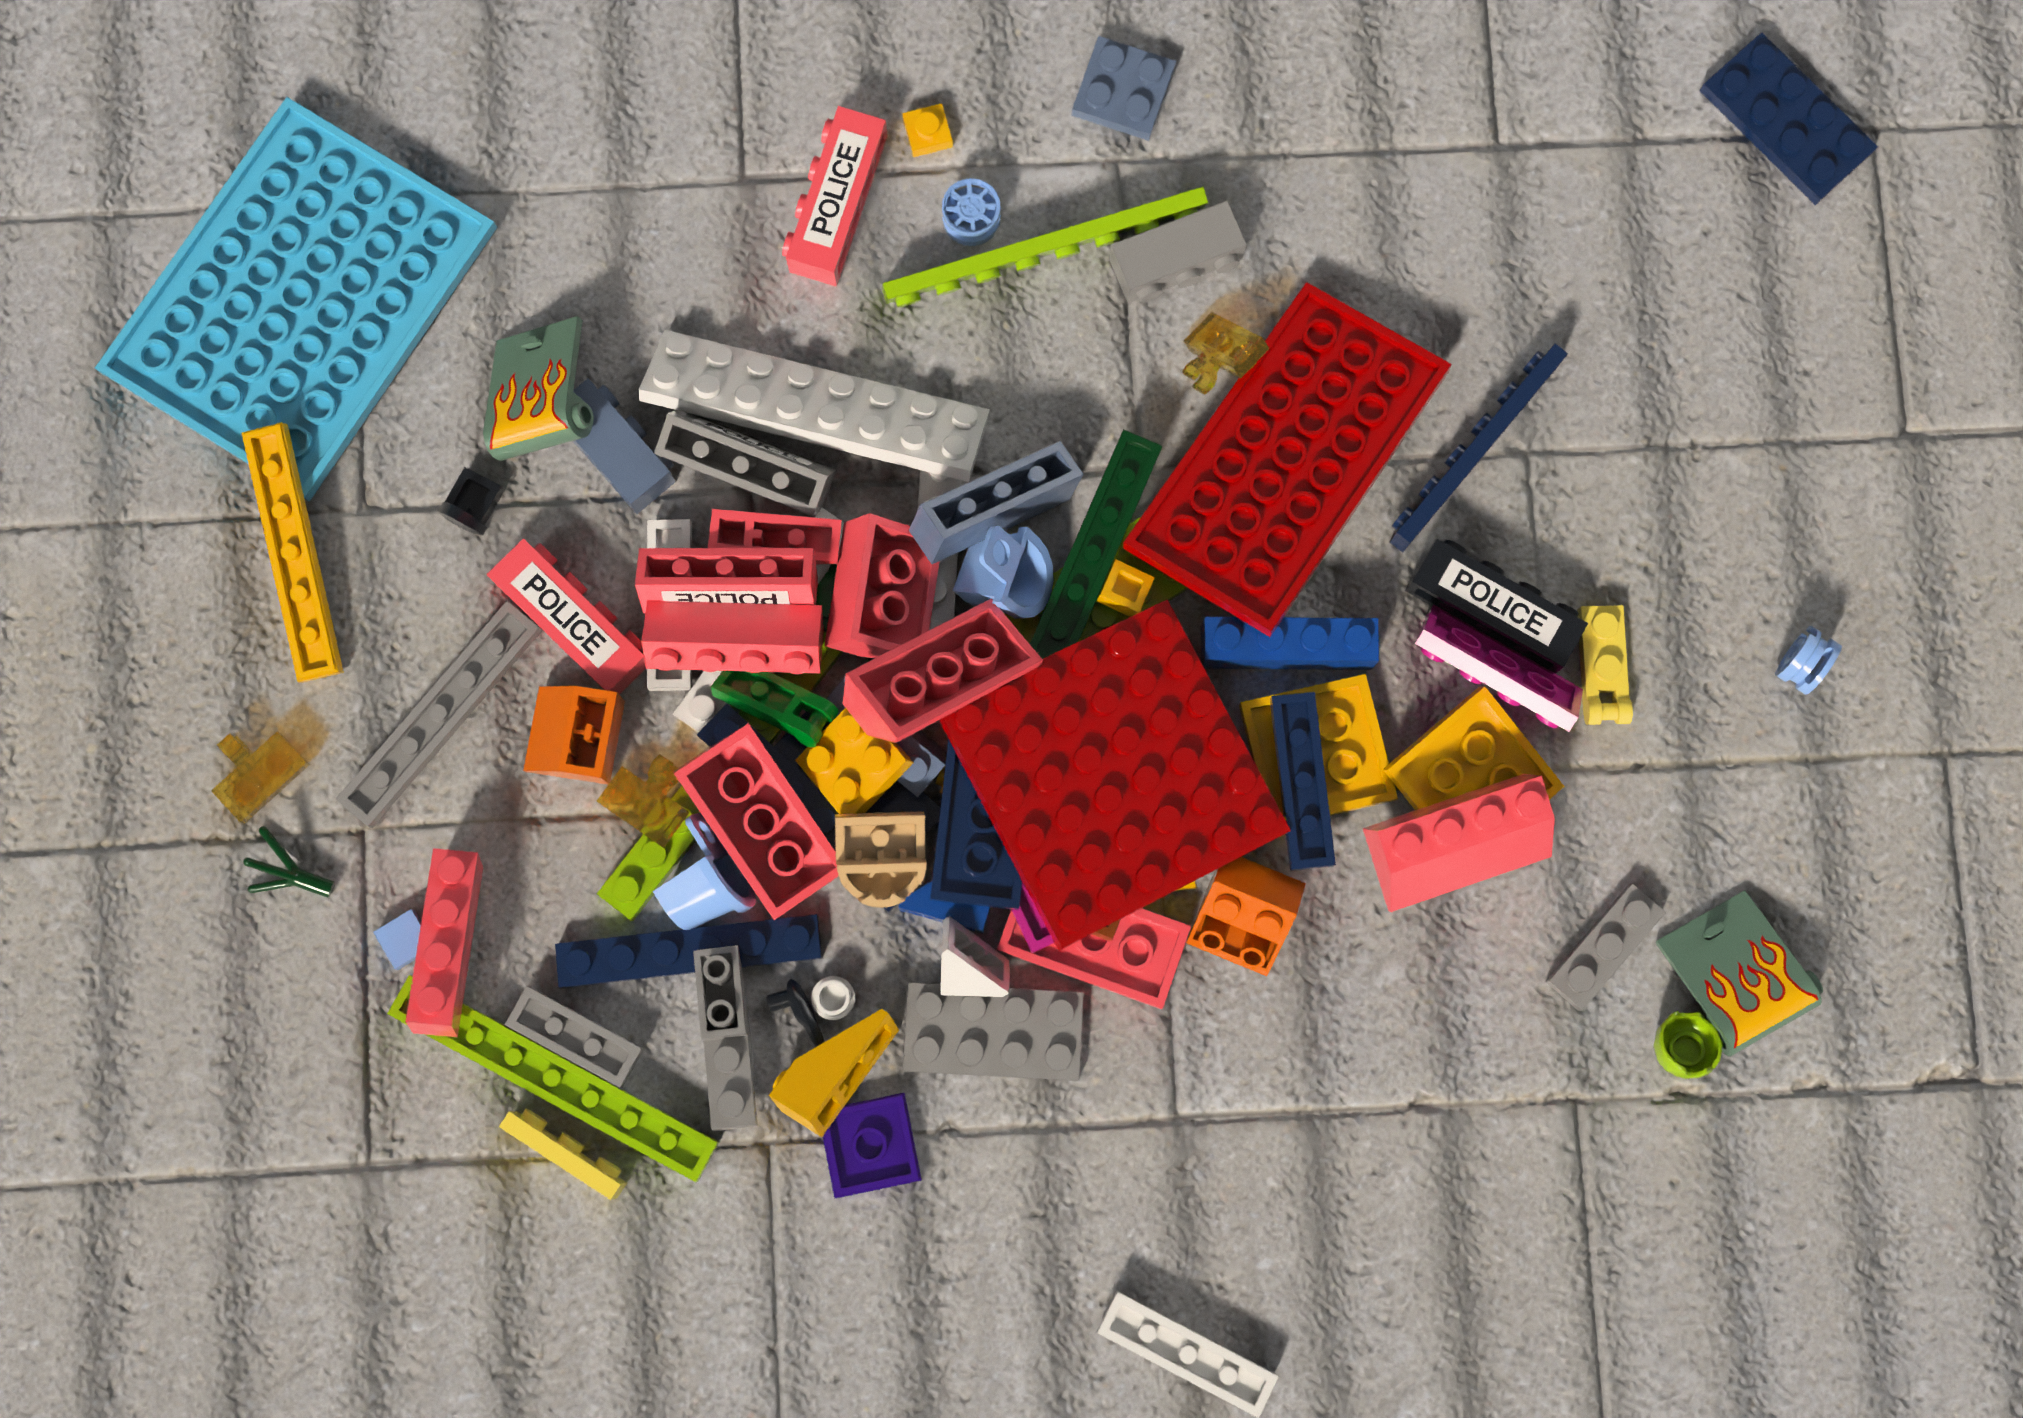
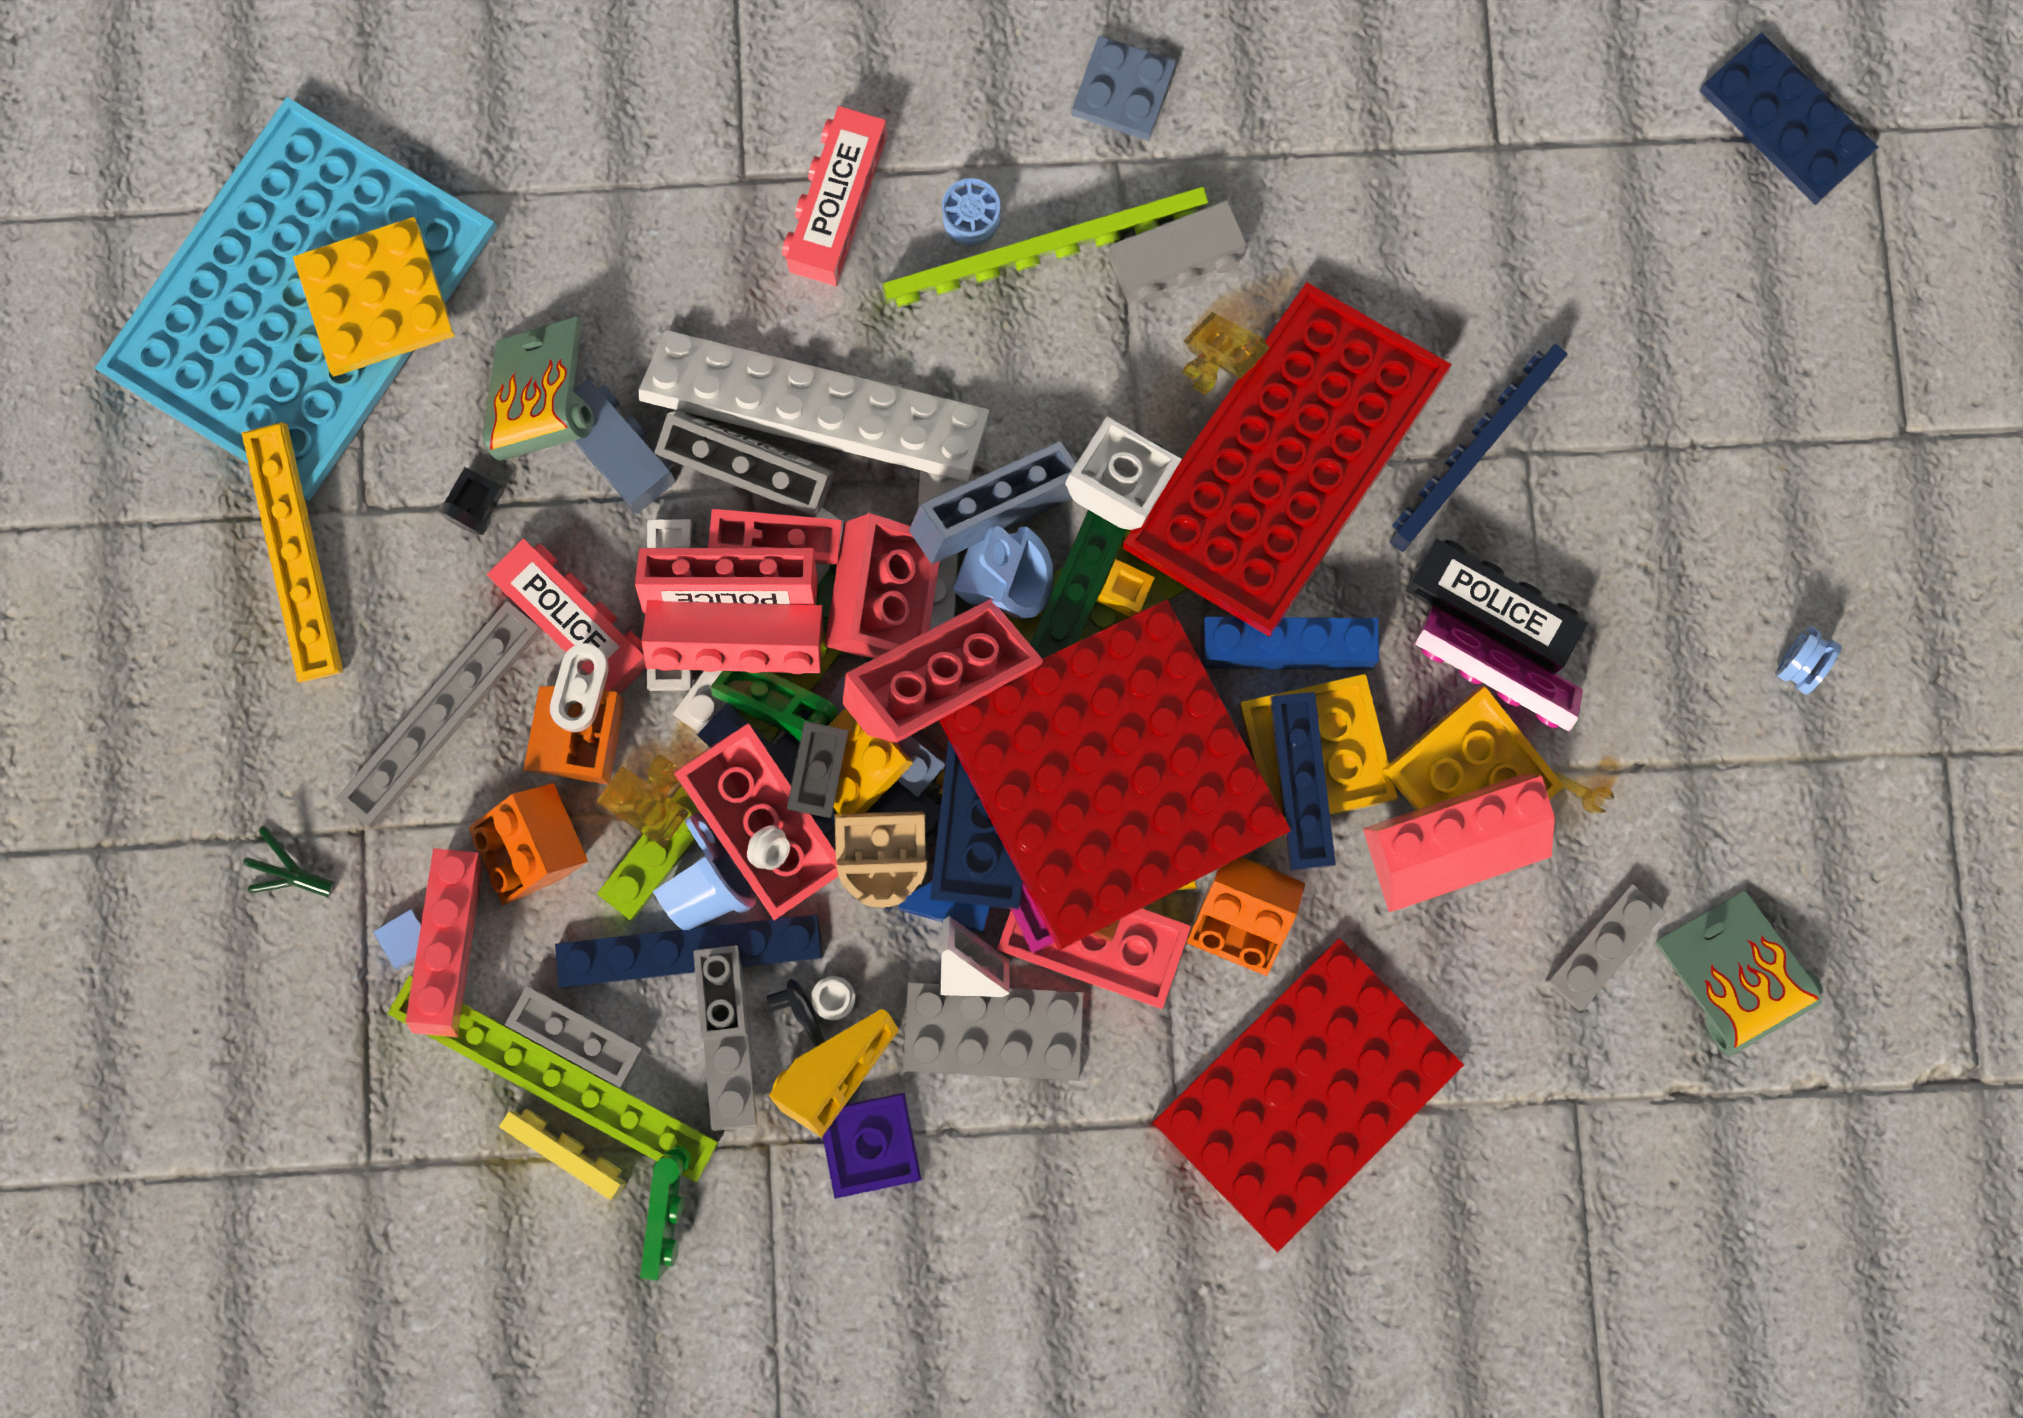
(257, 774): clear yellow plate -> none
(373, 296): none -> yellow plate
(527, 843): none -> orange slope
(577, 688): none -> white plate
(663, 1213): none -> green plate
(768, 848): none -> white plate
(817, 769): none -> dark grey plate
(927, 130): yellow plate -> none
(1121, 475): none -> white slope
(1187, 1354): white plate -> none
(1307, 1094): none -> red plate
(1587, 795): none -> clear yellow hand
(1604, 665): light yellow plate -> none
(1687, 1045): lime hair -> none

